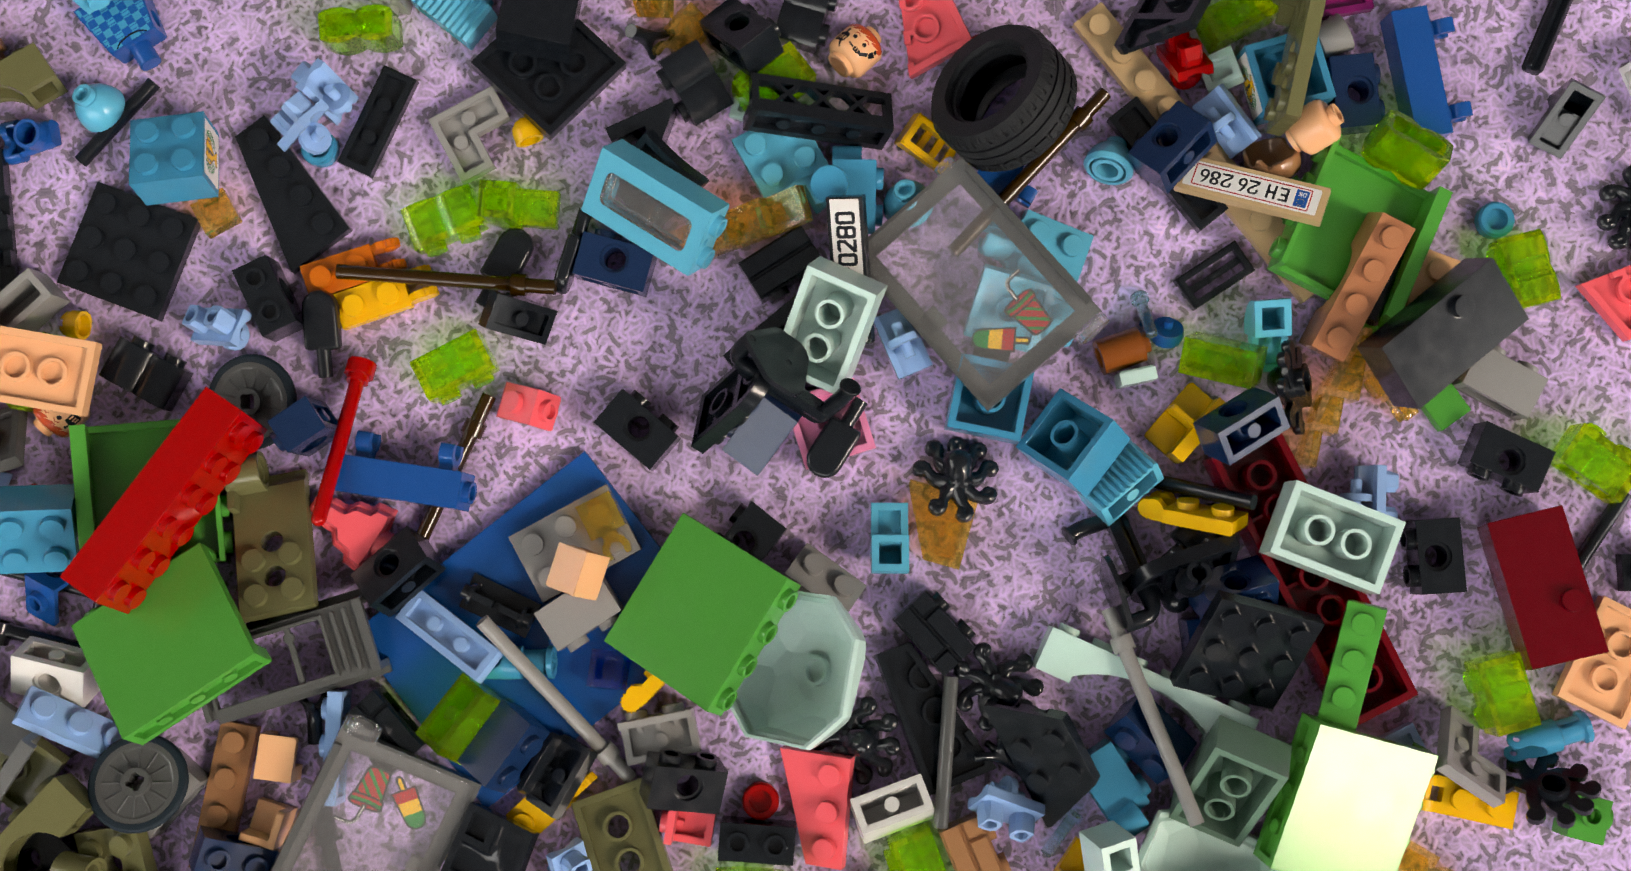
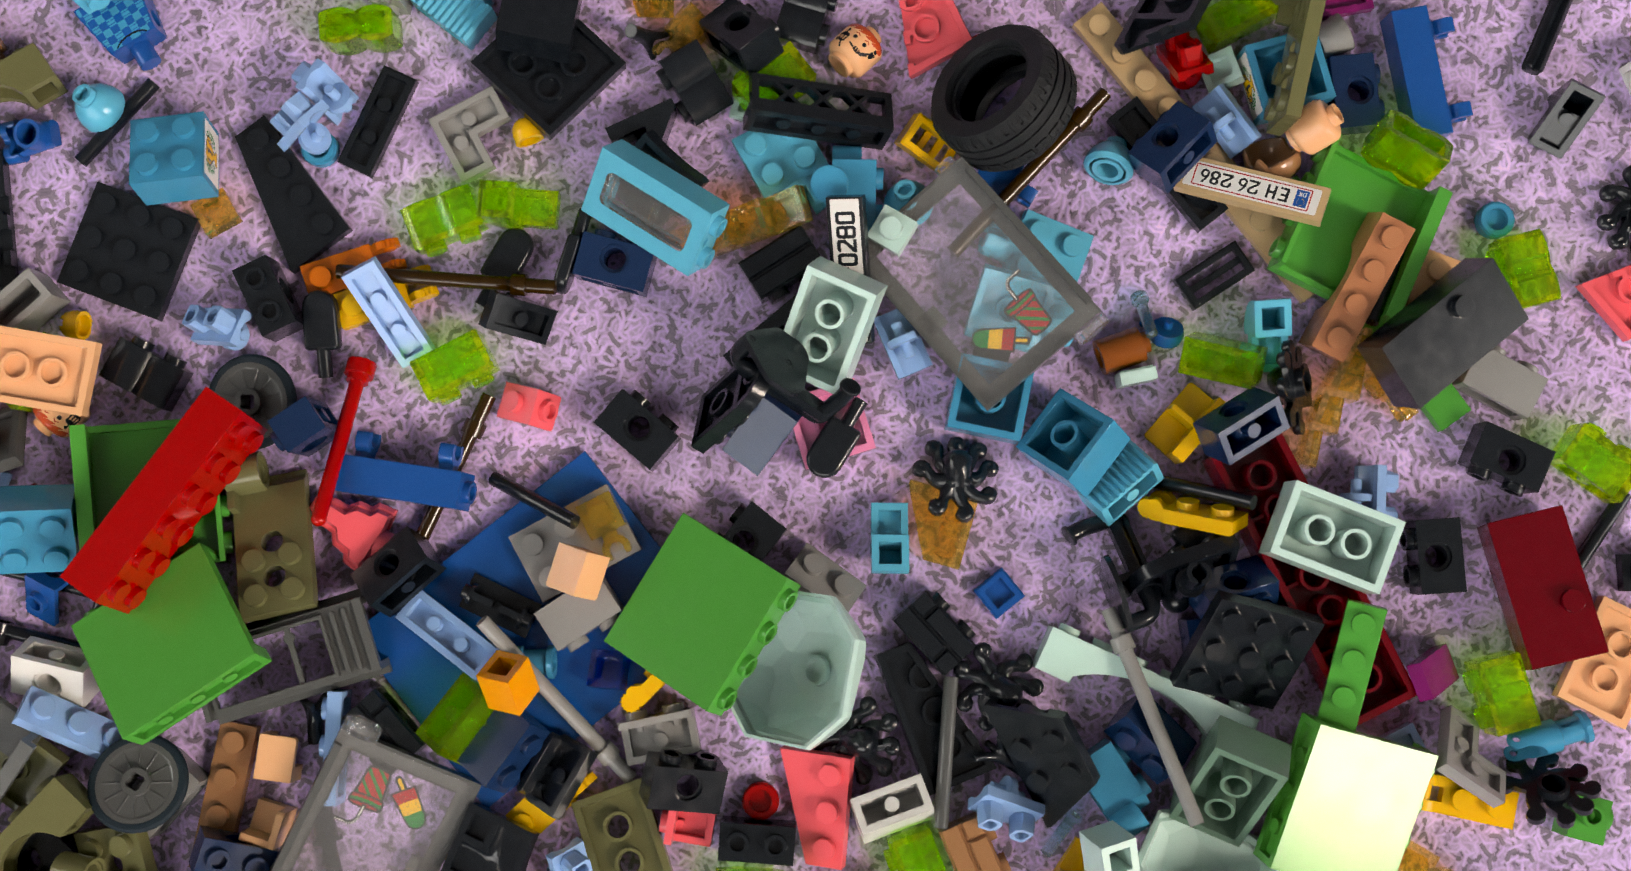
(388, 311): none -> light blue plate
(508, 682): none -> light orange brick
(534, 500): none -> black bar
(892, 230): none -> light aqua plate
(998, 593): none -> blue tile
(1432, 672): none -> magenta tile

